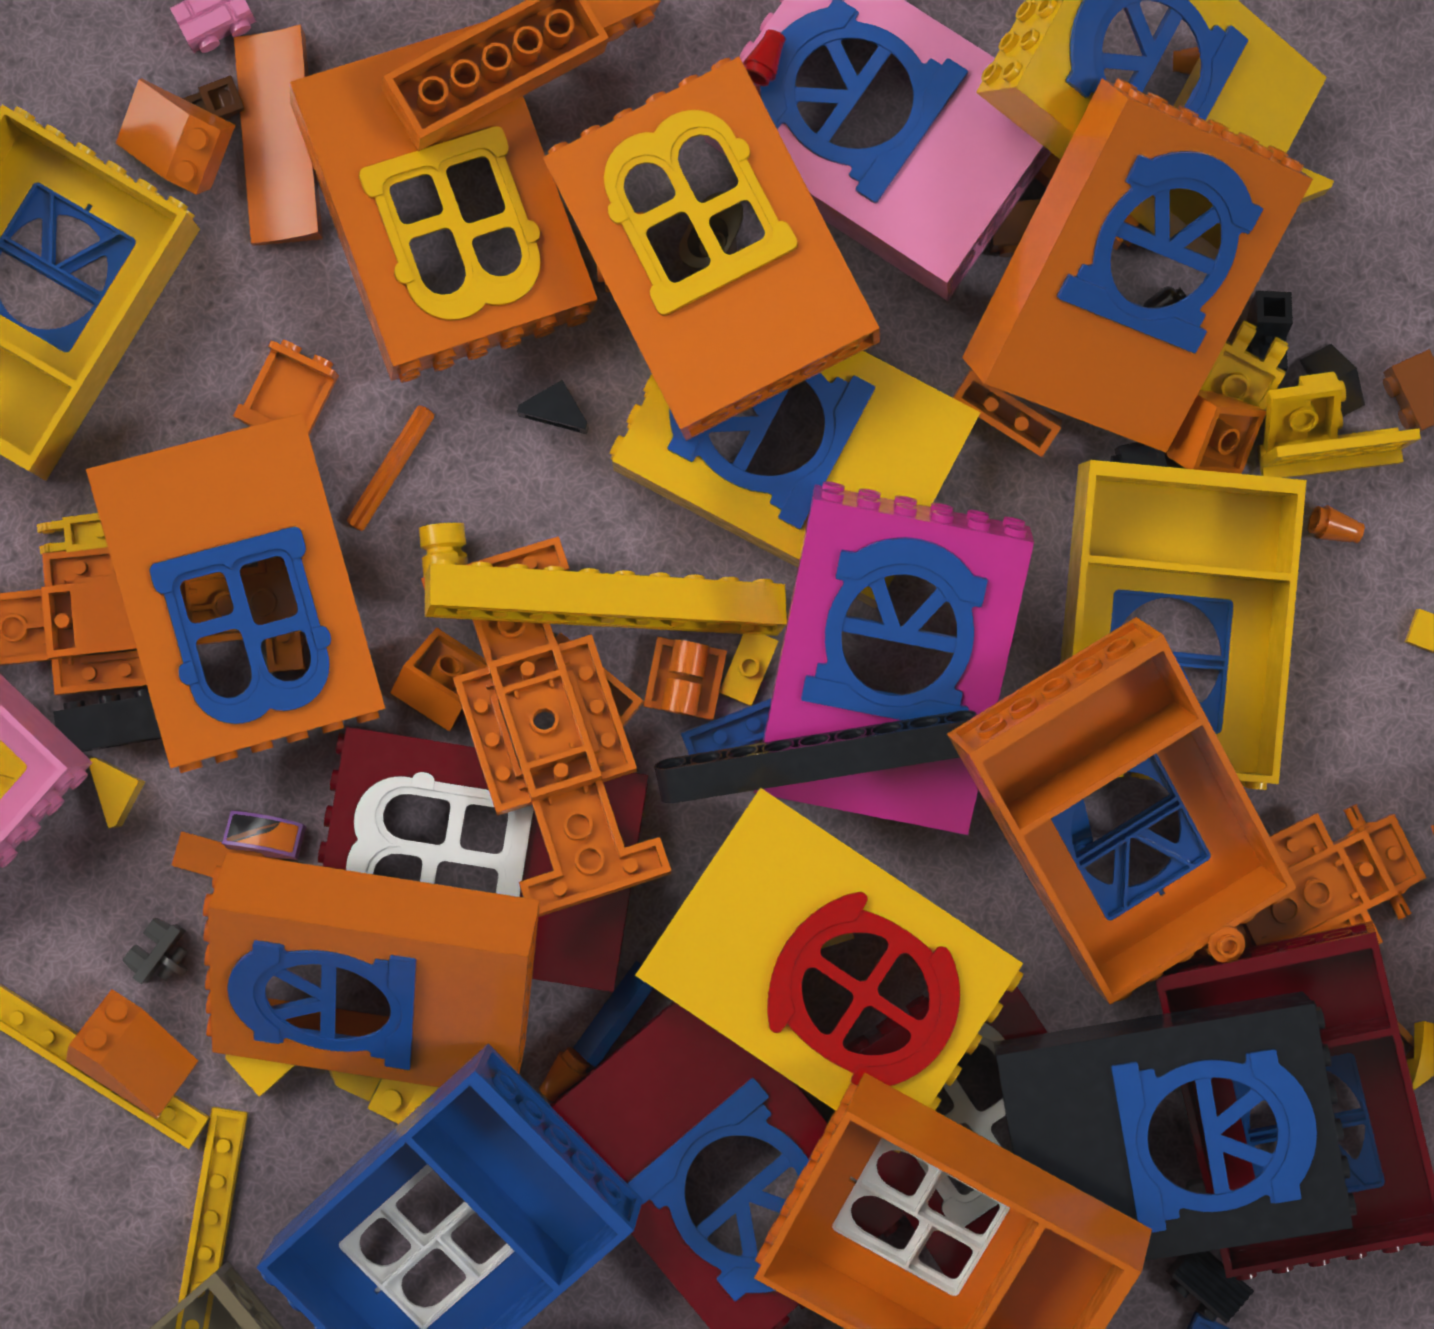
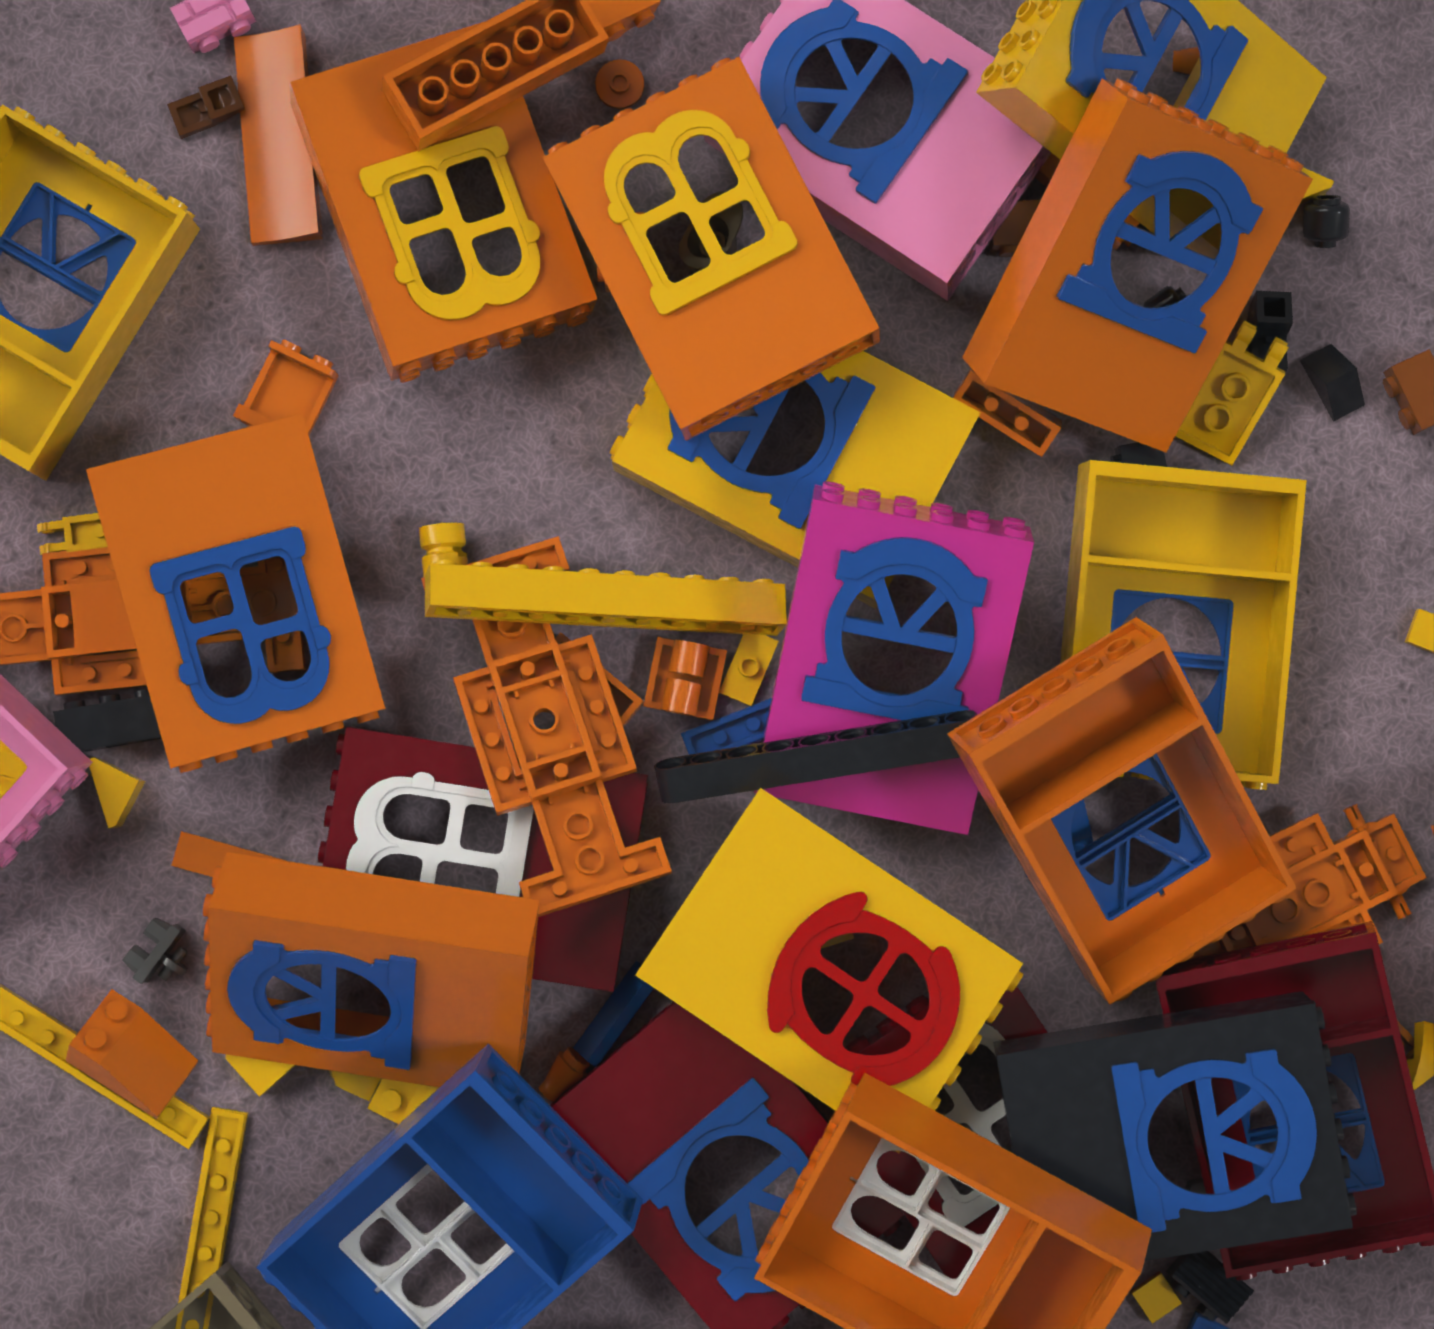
(174, 137): orange slope -> none
(264, 834): slope -> none
(390, 468): orange axle -> none
(428, 678): orange slope -> none
(554, 407): black slope -> none
(619, 84): none -> orange piece
(765, 58): red cone -> none
(1156, 1297): none -> yellow tile
(1216, 434): orange slope -> none
(1225, 944): orange plate -> none
(1304, 411): yellow plate -> none
(1326, 220): none -> black head
(1334, 525): orange cone -> none
(1340, 454): yellow fence -> none

